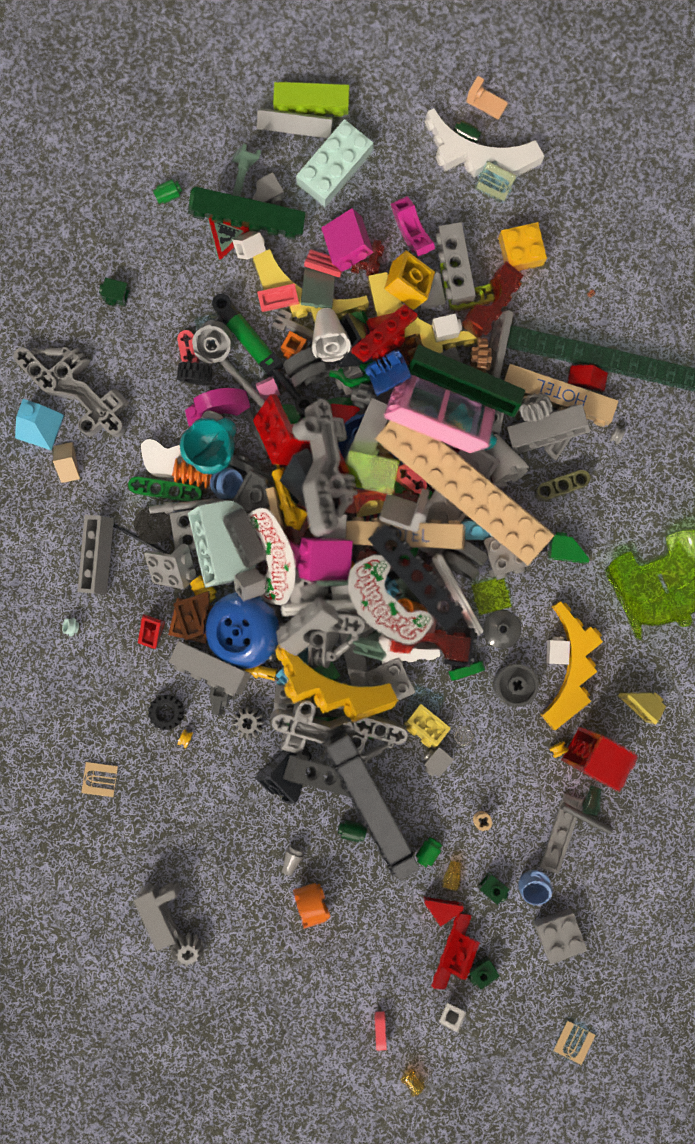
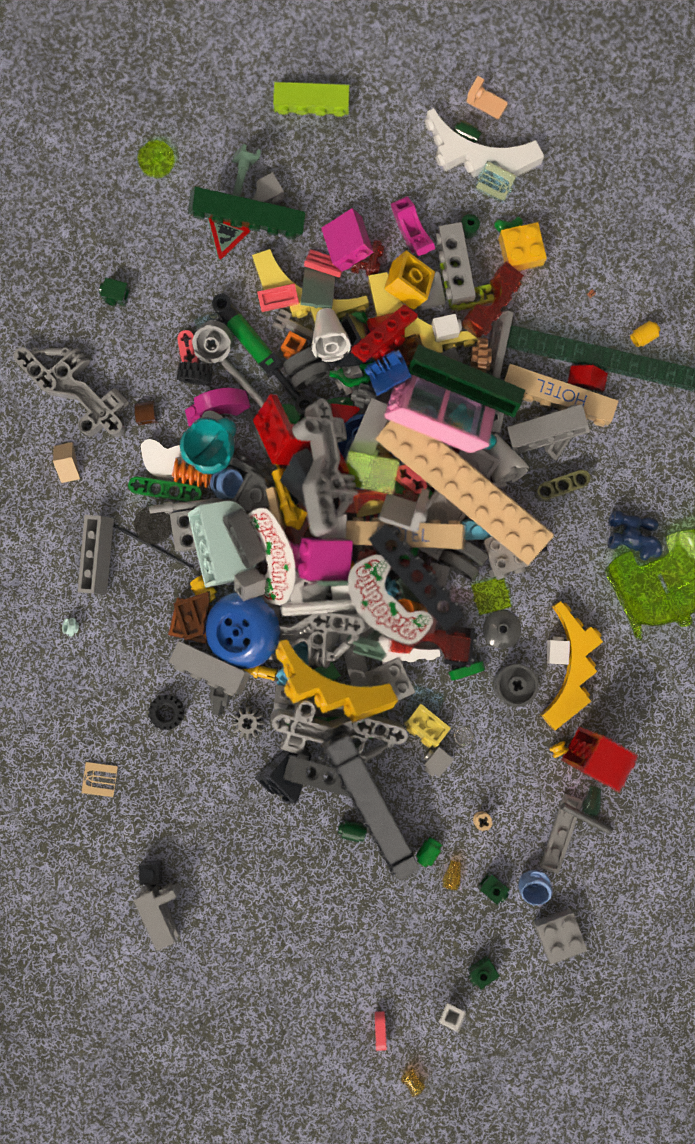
(37, 424): medium azure slope -> none
(145, 413): none -> reddish brown brick
(150, 631): red slope -> none
(150, 872): none -> black brick
(156, 159): none -> clear neon green tile
(167, 191): green brick -> none
(171, 569): light grey bracket -> none
(185, 738): yellow bush -> none
(187, 950): light grey gear -> none
(249, 245): white brick -> none
(267, 387): bright pink tile -> none
(292, 858): light grey cone -> none
(294, 123): light grey tile -> none
(310, 905): orange brick -> none
(316, 615): light grey arch -> none
(334, 163): light aqua brick -> none
(443, 909): red slope -> none
(456, 592): white axle -> none
(458, 953): red bracket -> none
(470, 225): none -> dark green brick
(501, 224): none -> green arm
(535, 407): light grey gear -> none
(566, 549): green slope -> none
(574, 1042): piece -> none
(617, 435): light grey bush -> none
(632, 538): none -> dark blue animal
(645, 334): none -> yellow brick
(645, 704): light yellow slope -> none

